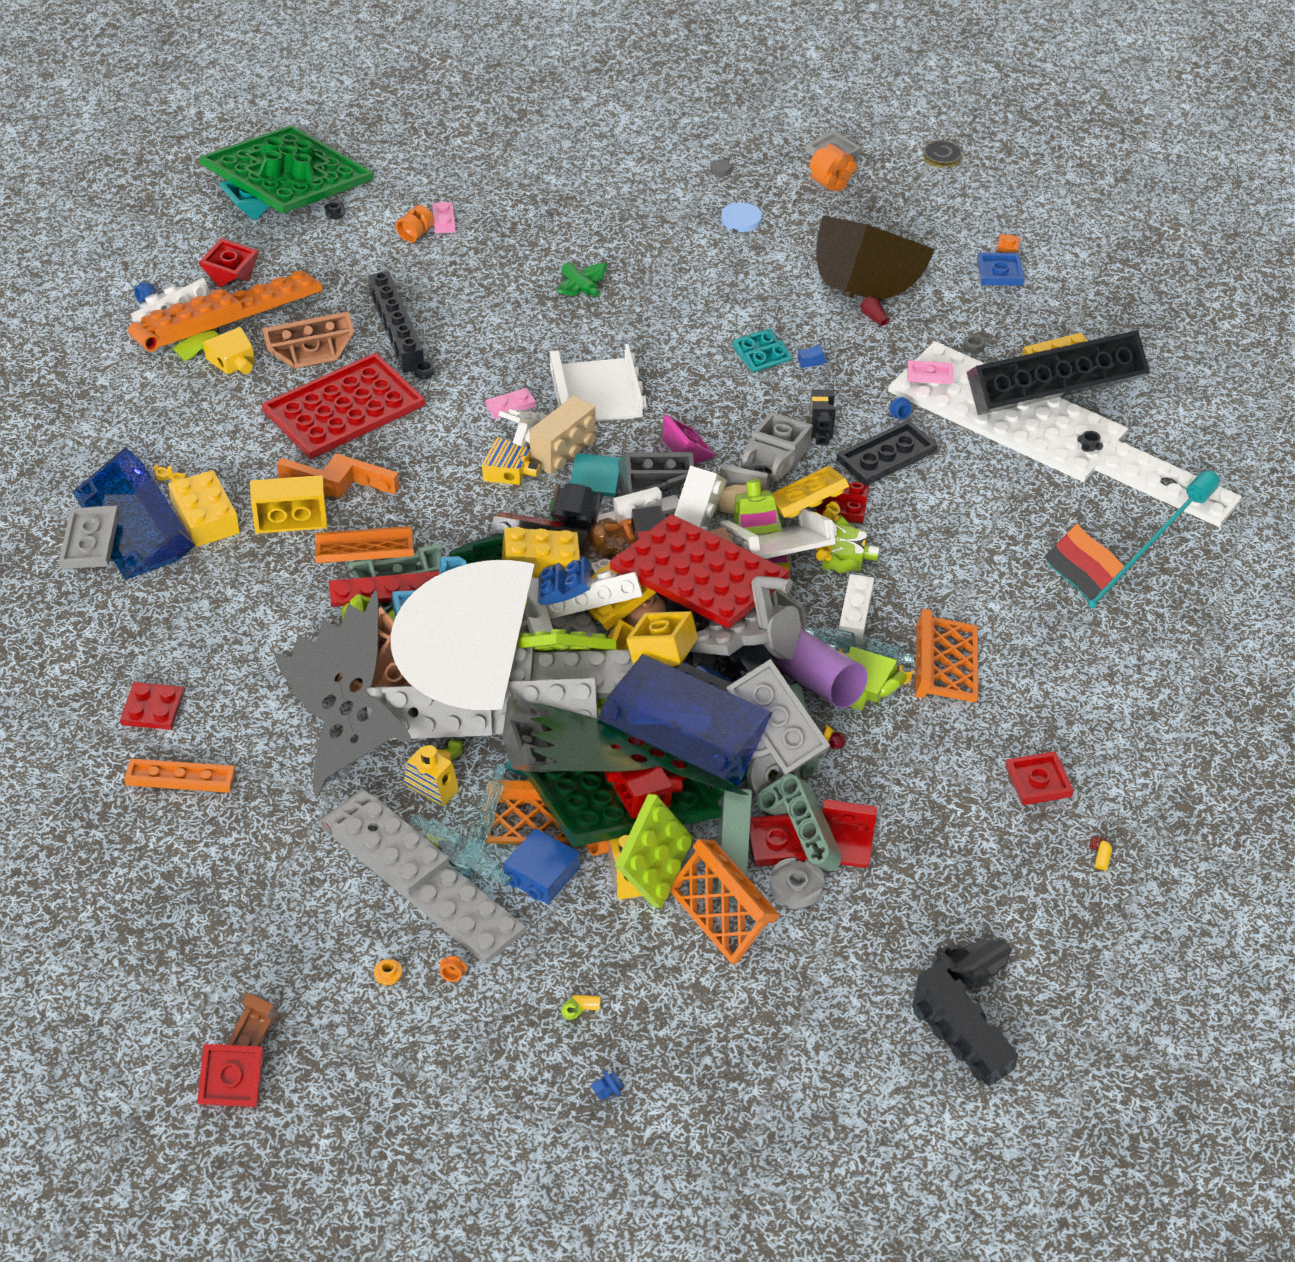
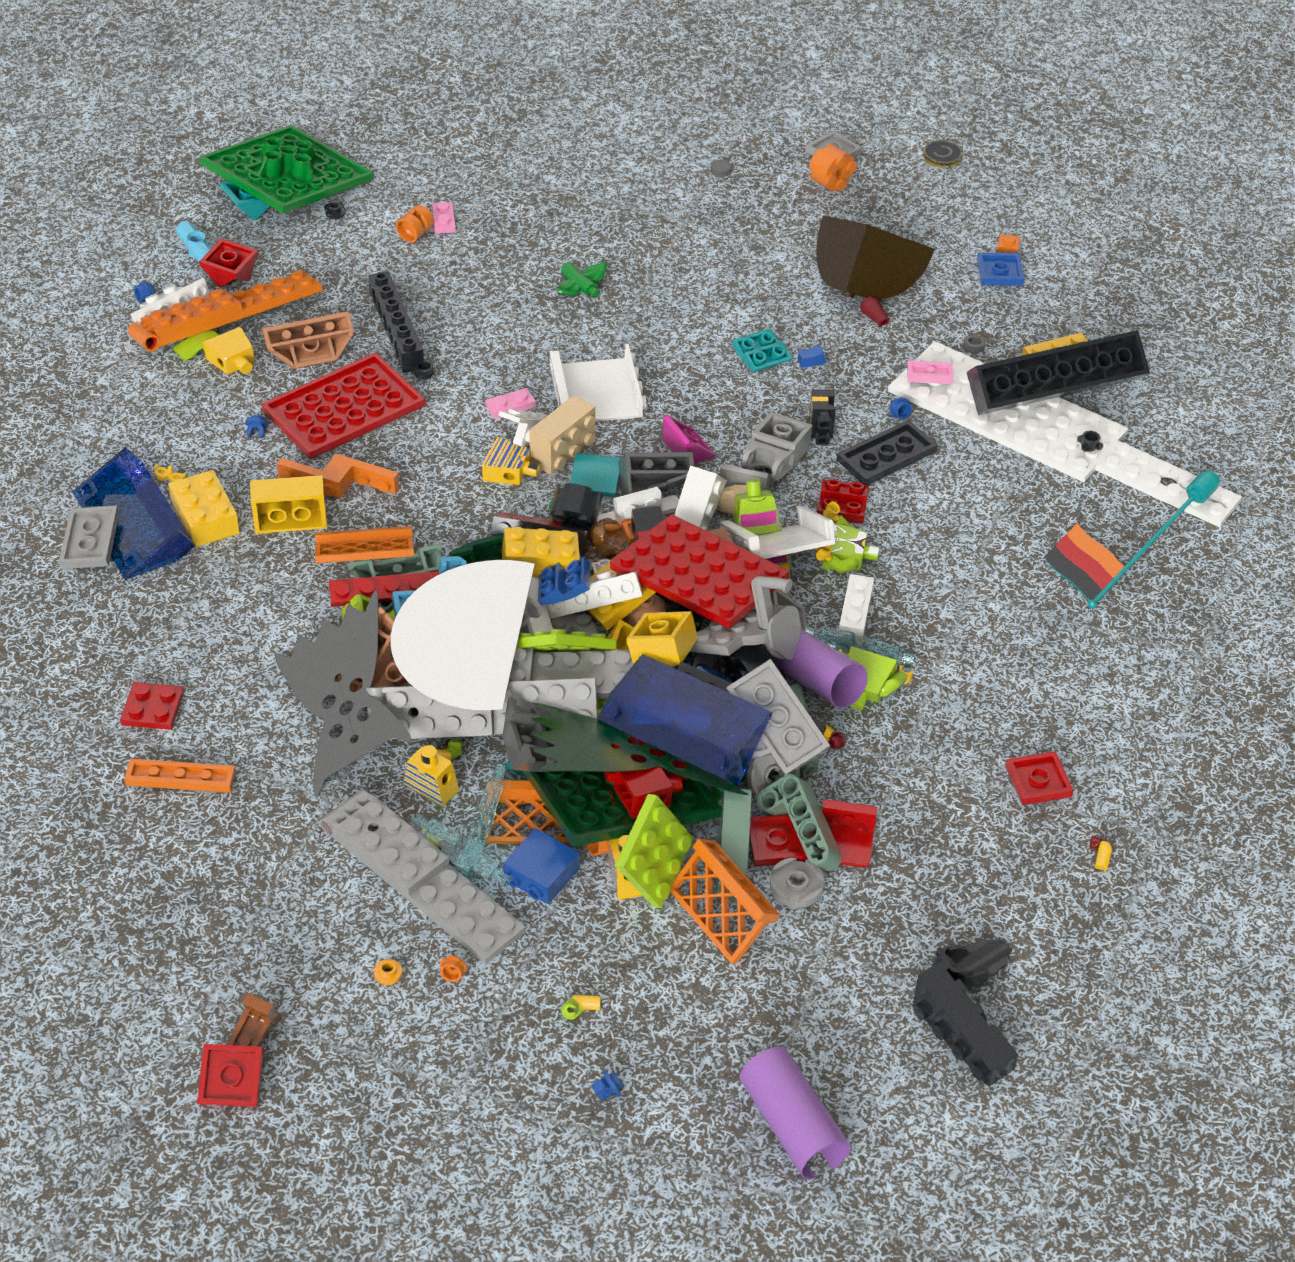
(193, 240): none -> medium azure piece
(256, 422): none -> blue plate
(741, 216): light blue tile -> none
(793, 1110): none -> medium lavender piece
(809, 491): yellow plate -> none
(925, 658): orange fence -> none

